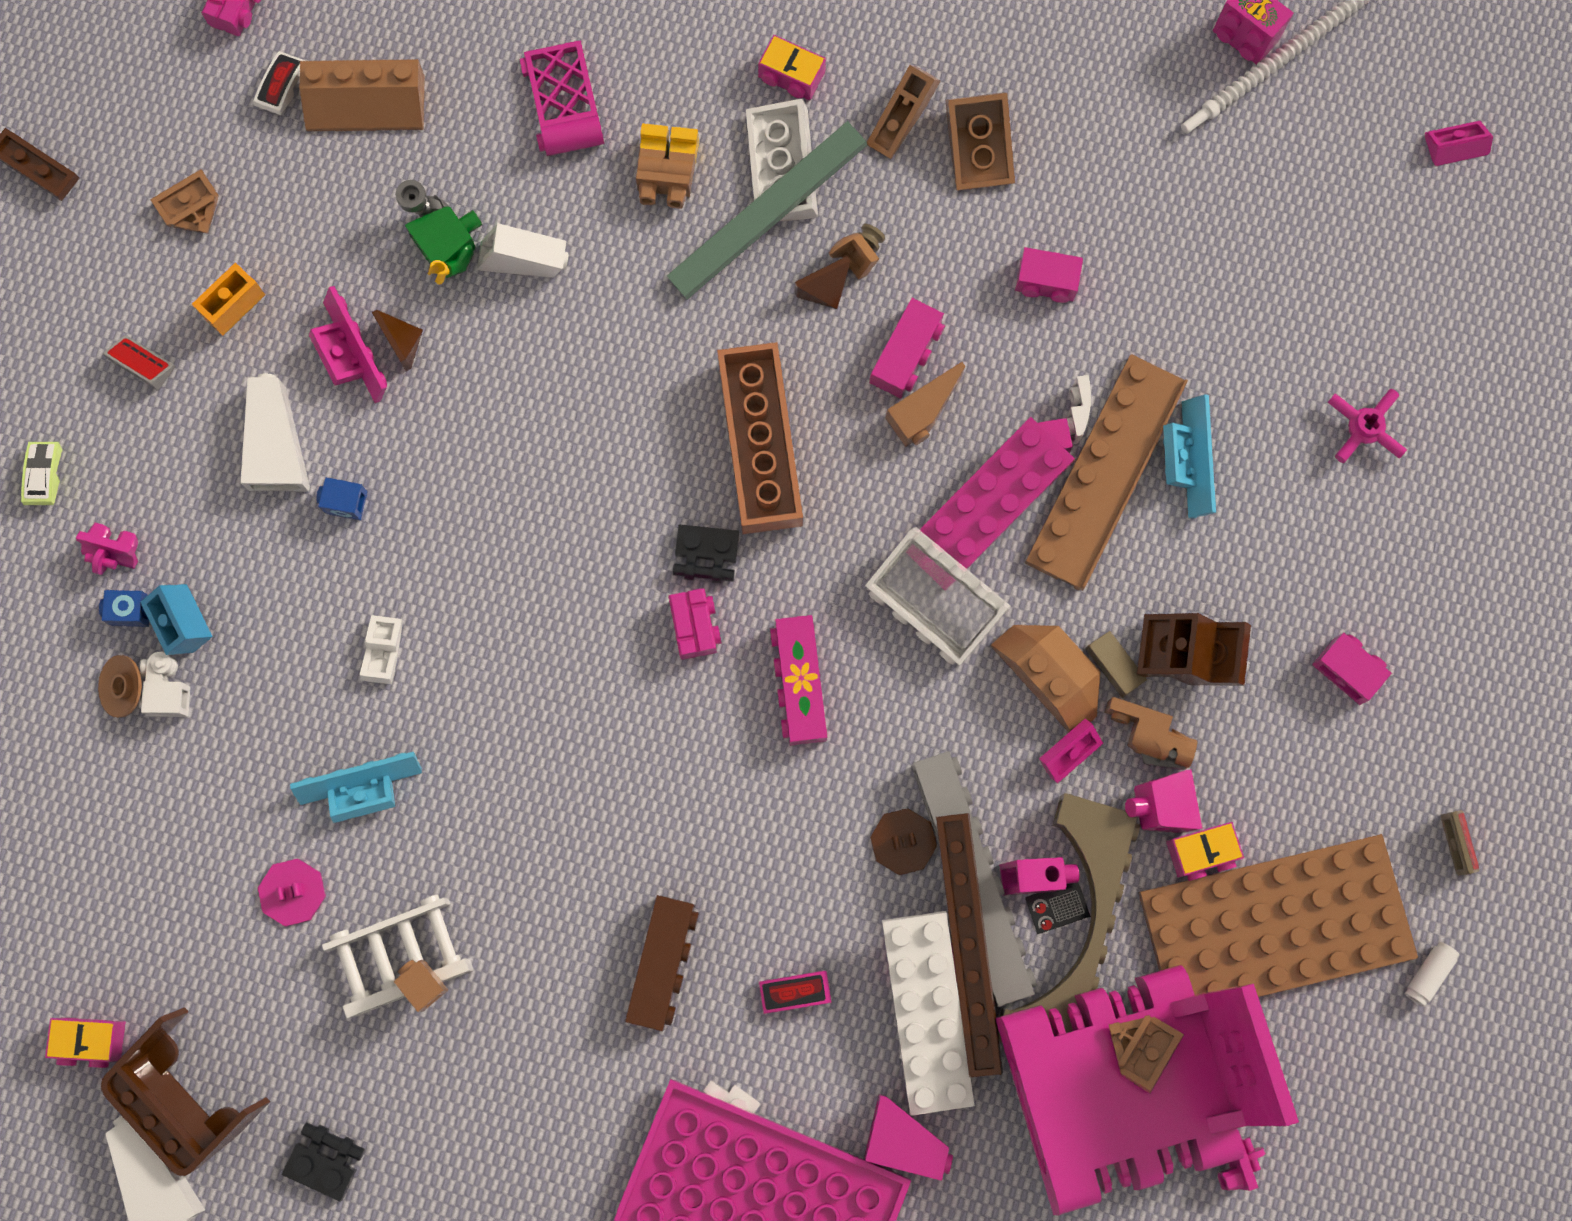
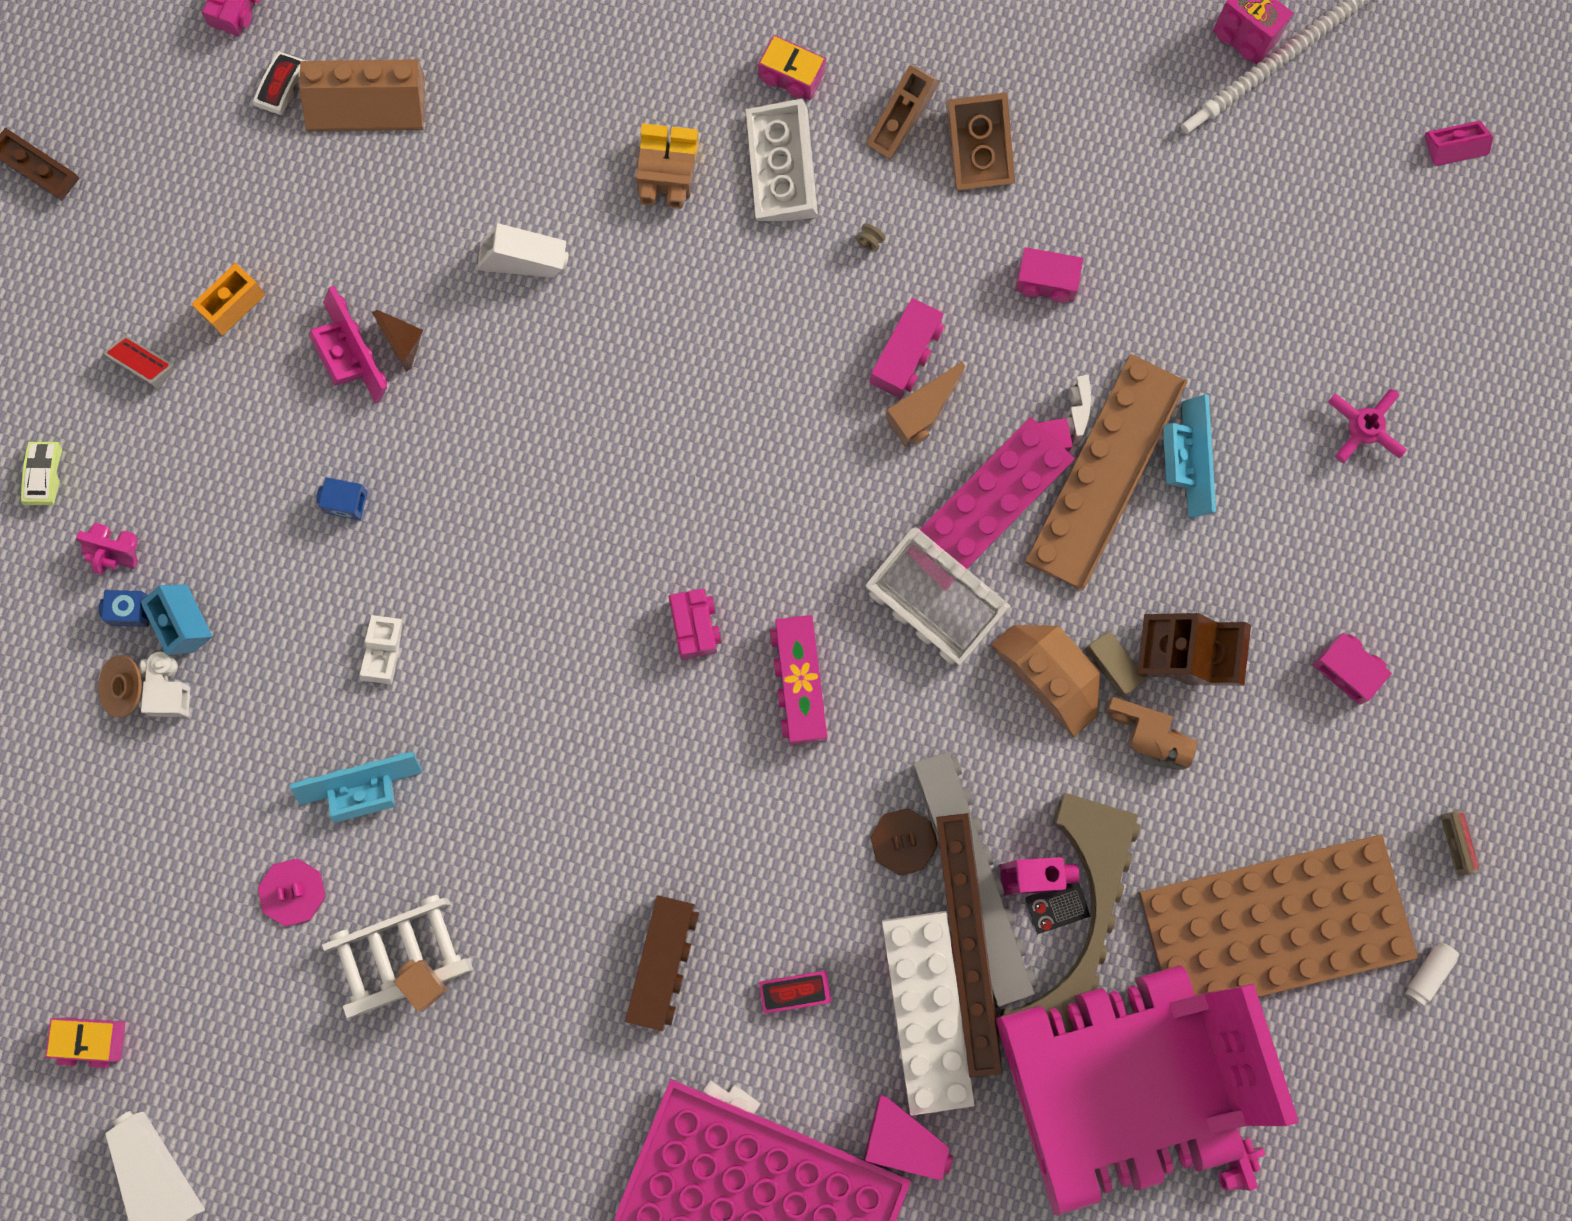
(162, 1109): reddish brown windscreen -> none
(188, 203): medium nougat slope -> none
(270, 441): white slope -> none
(318, 1170): black plate -> none
(438, 231): green torso -> none
(565, 132): dark pink piece -> none
(706, 544): black plate -> none
(760, 438): nougat brick -> none
(767, 210): sand green tile -> none
(824, 285): reddish brown slope -> none
(859, 252): medium nougat plate -> none
(1071, 751): dark pink plate -> none
(1144, 1049): medium nougat slope -> none
(1166, 804): dark pink torso -> none
(1205, 850): yellow brick -> none

